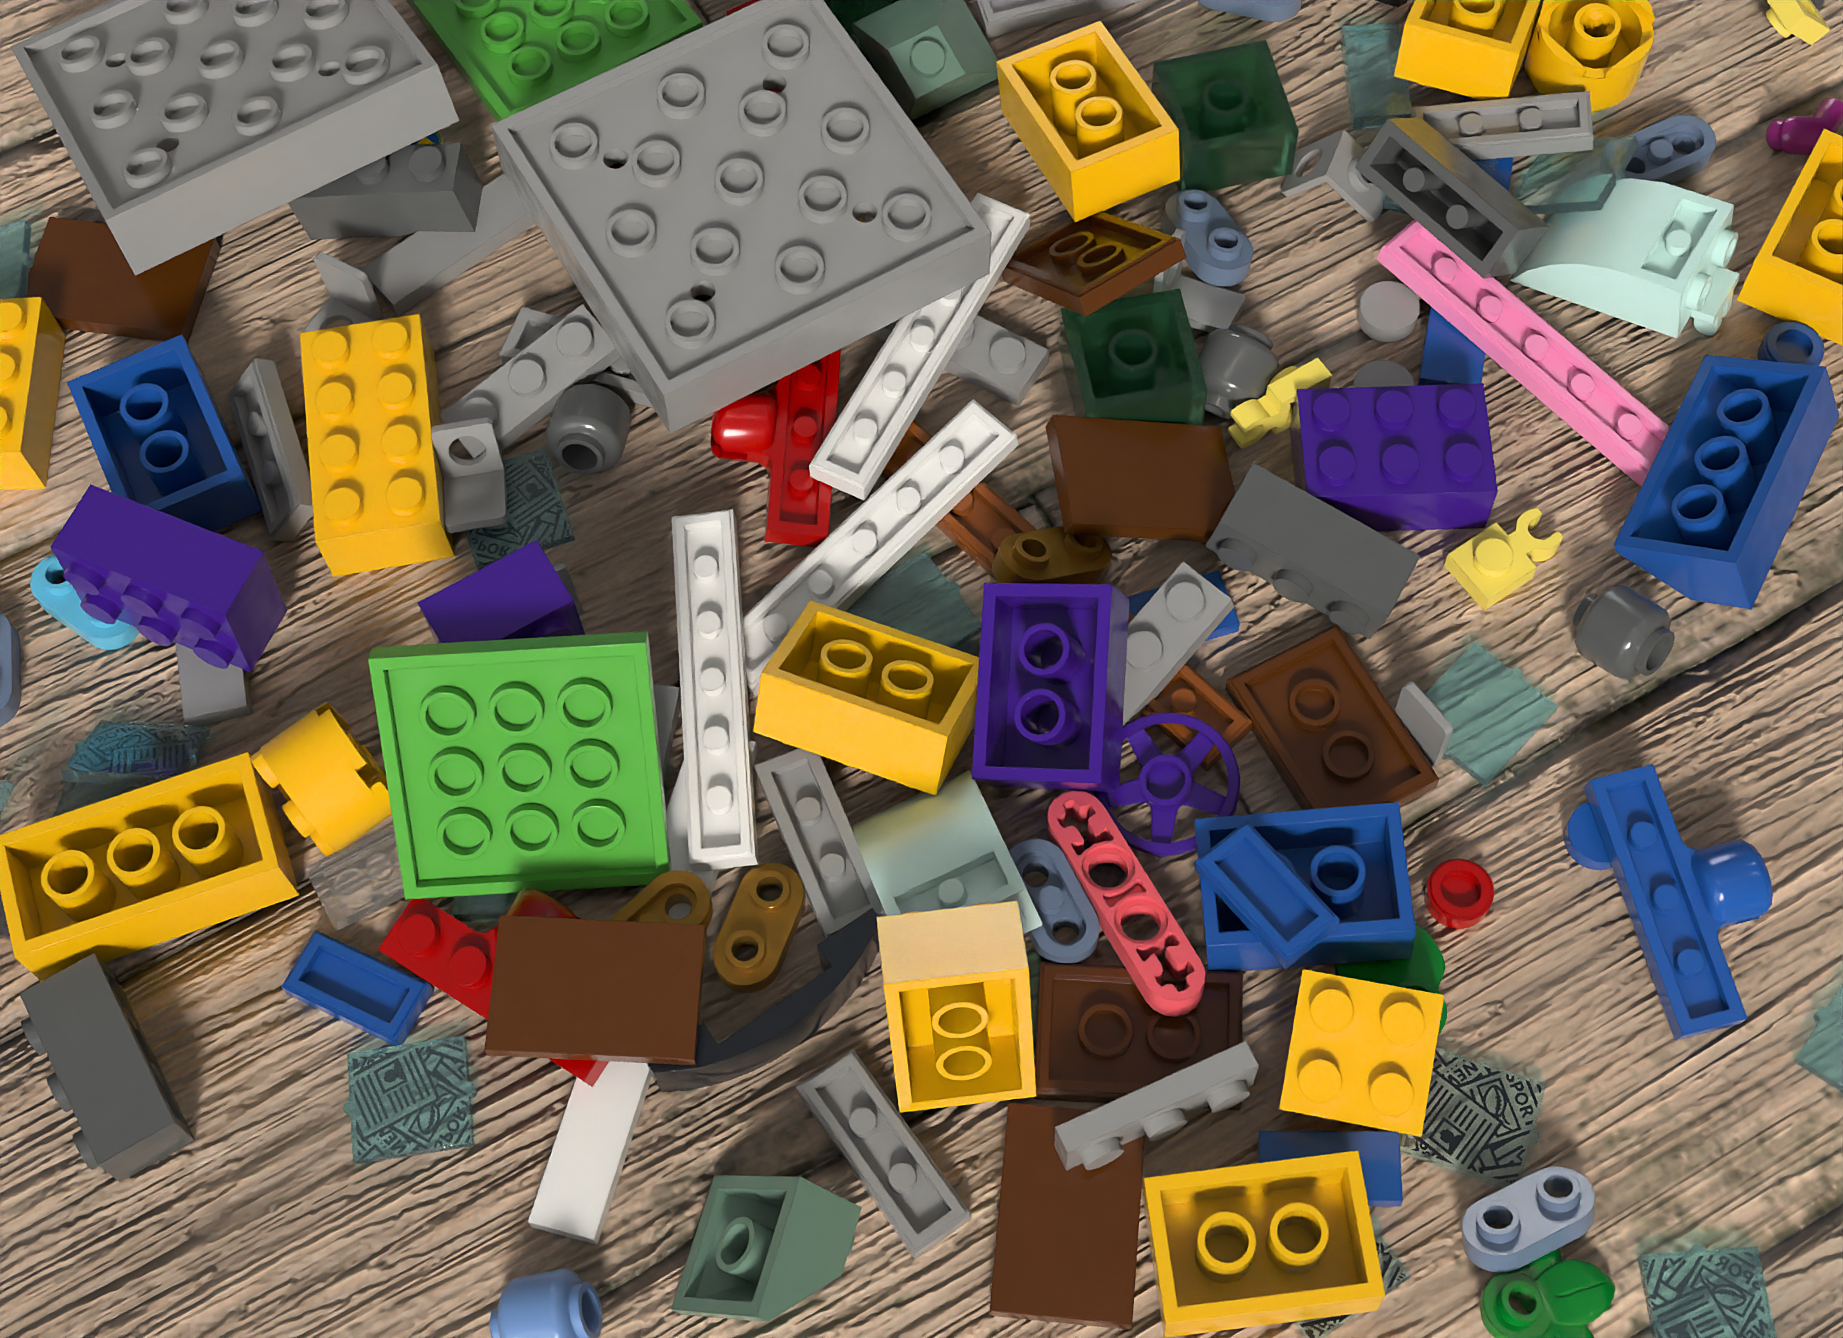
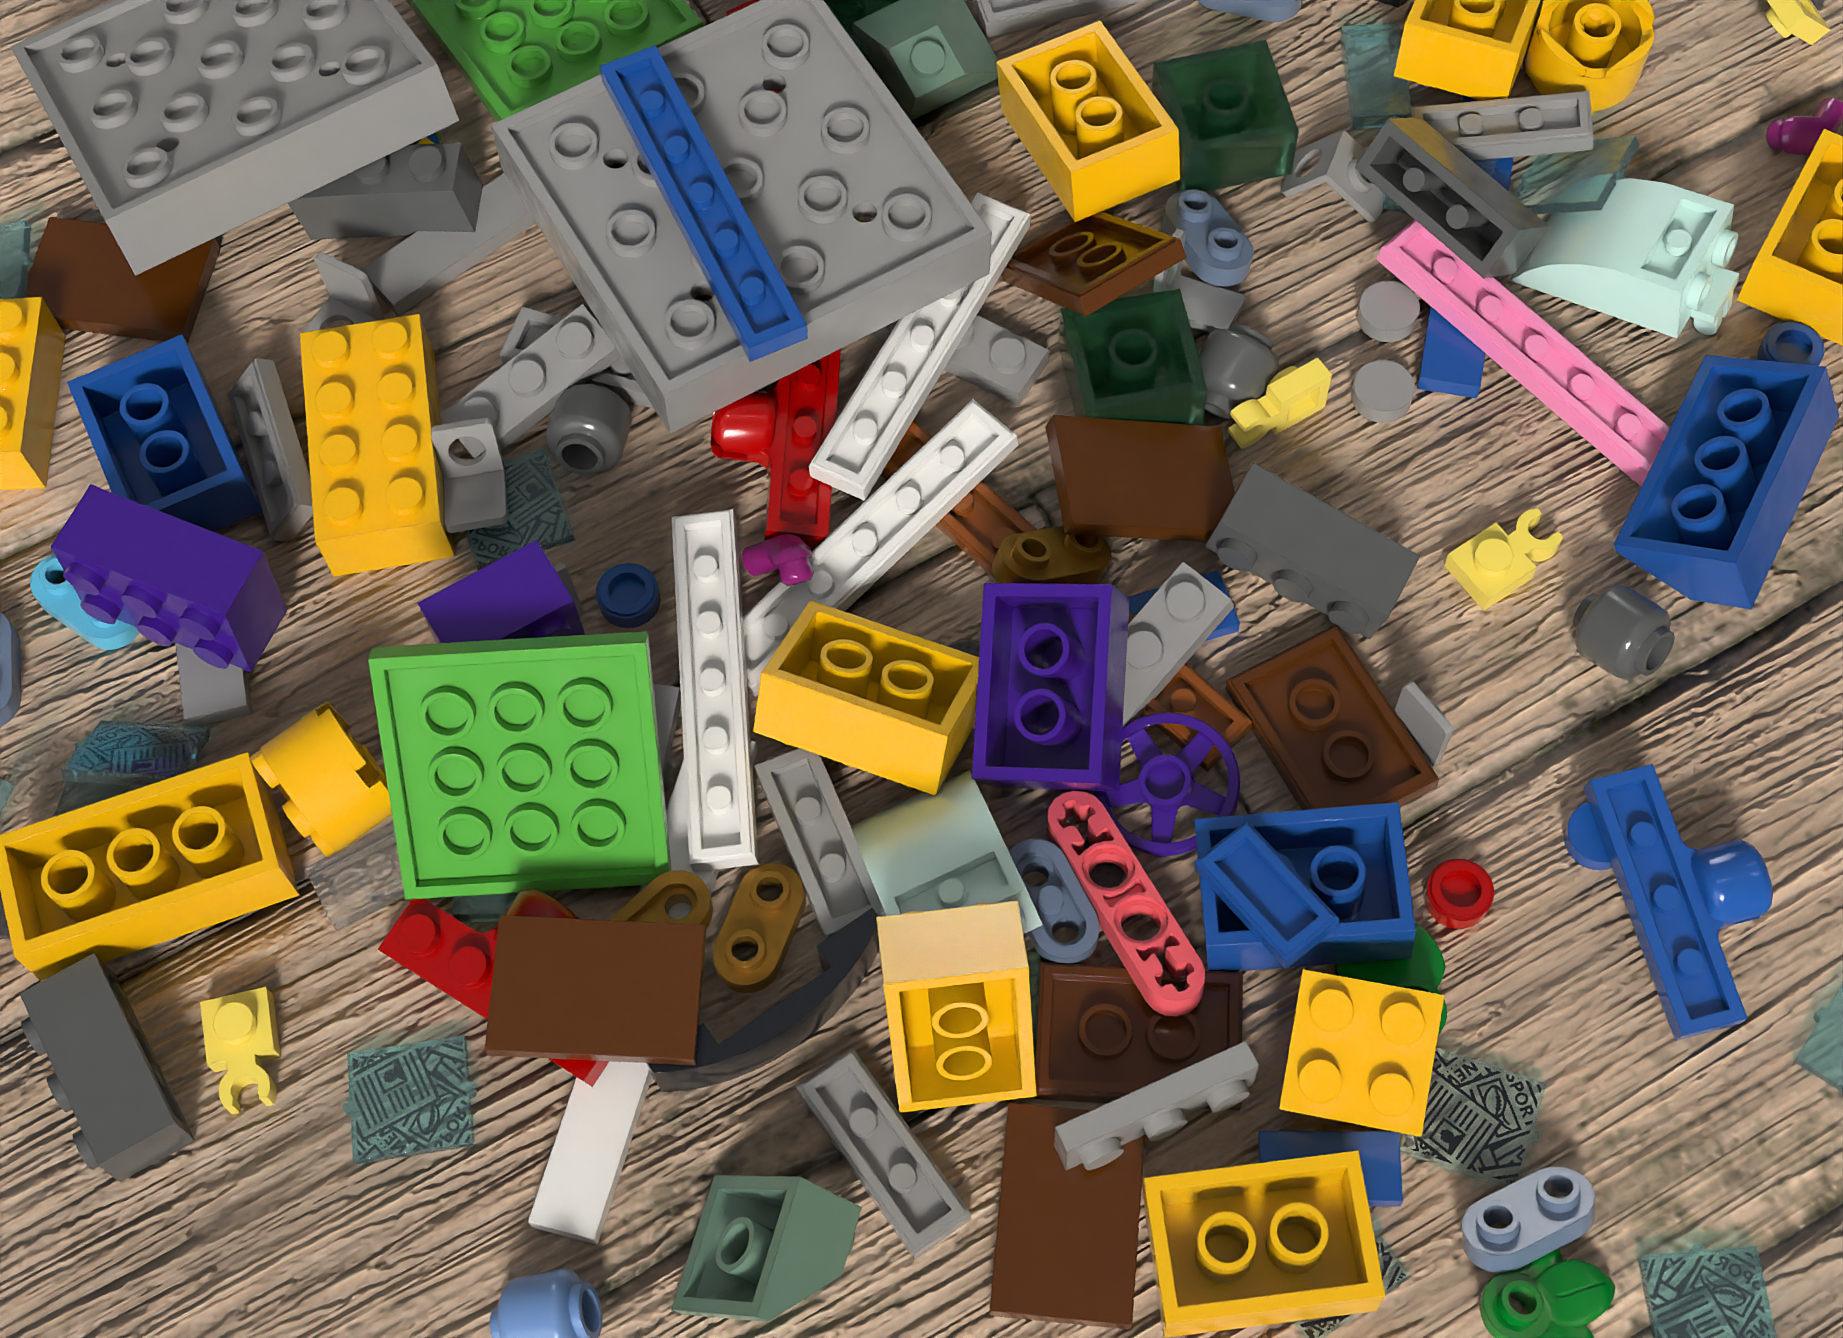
(237, 1038): none -> light yellow plate
(357, 988): blue tile -> none
(628, 595): none -> blue tile
(704, 204): none -> blue plate
(784, 553): none -> magenta arm
(919, 602): clear light blue piece -> none
(1397, 454): dark purple brick -> none
(1489, 712): clear light blue piece -> none
(1656, 152): sand blue plate -> none

